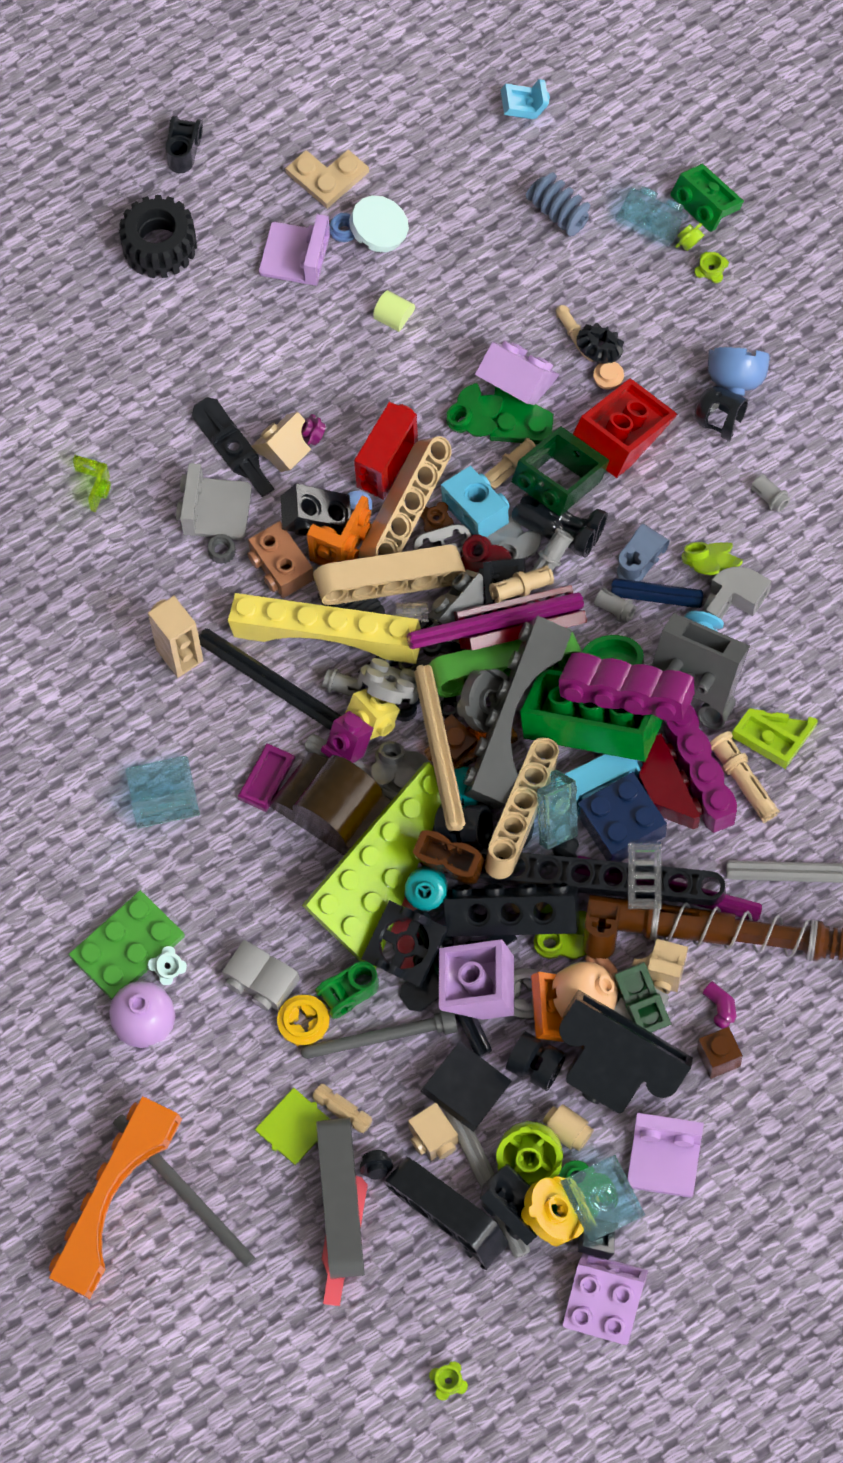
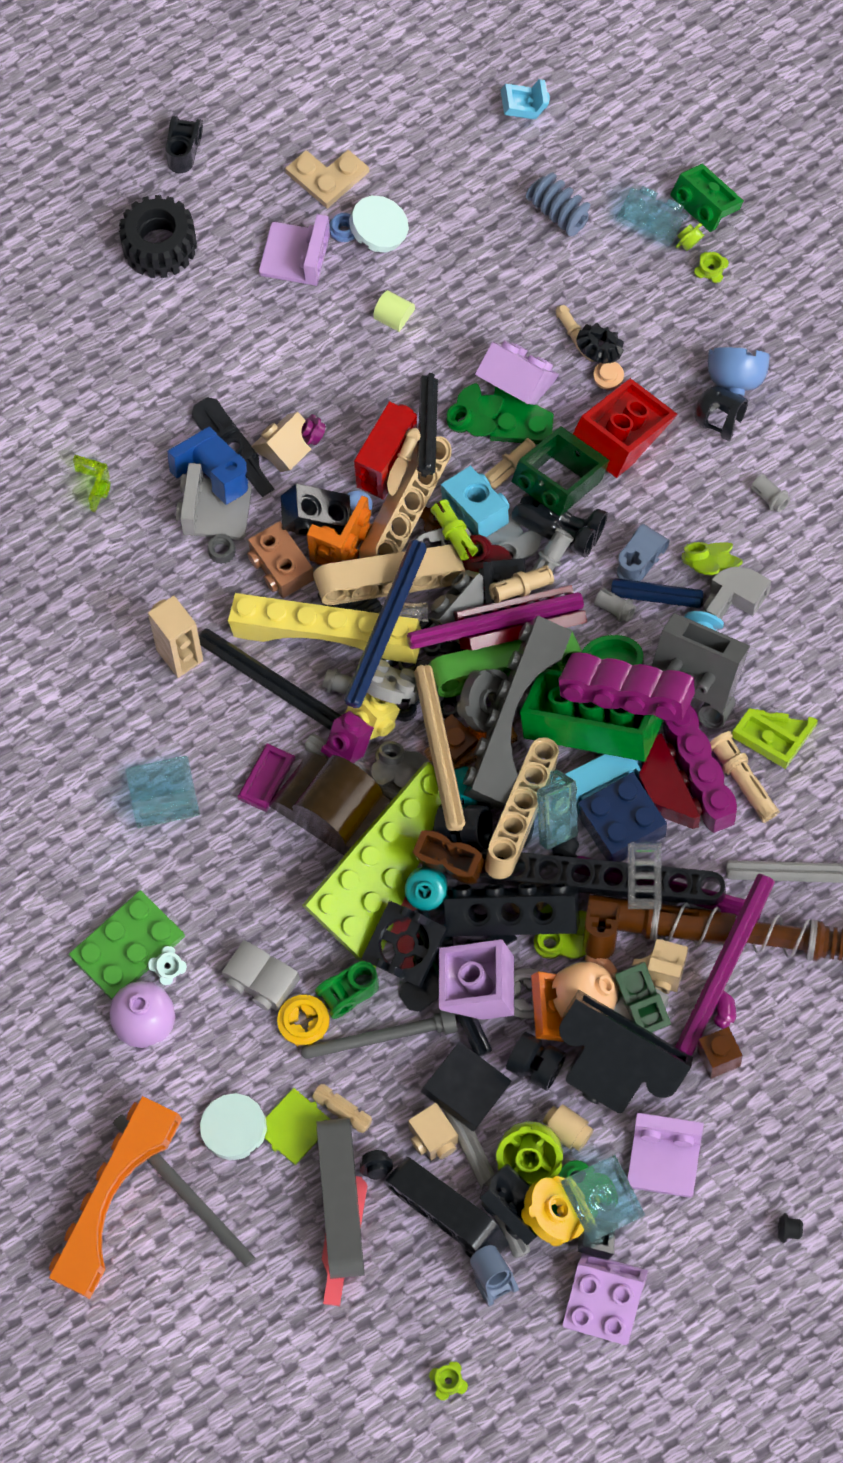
(217, 461): none -> blue piece
(233, 1126): none -> light aqua tile
(385, 624): none -> dark blue axle
(401, 463): none -> tan piece
(427, 425): none -> black axle
(454, 529): none -> lime pin
(492, 1274): none -> sand blue piece
(725, 964): none -> magenta axle
(789, 1228): none -> black piece

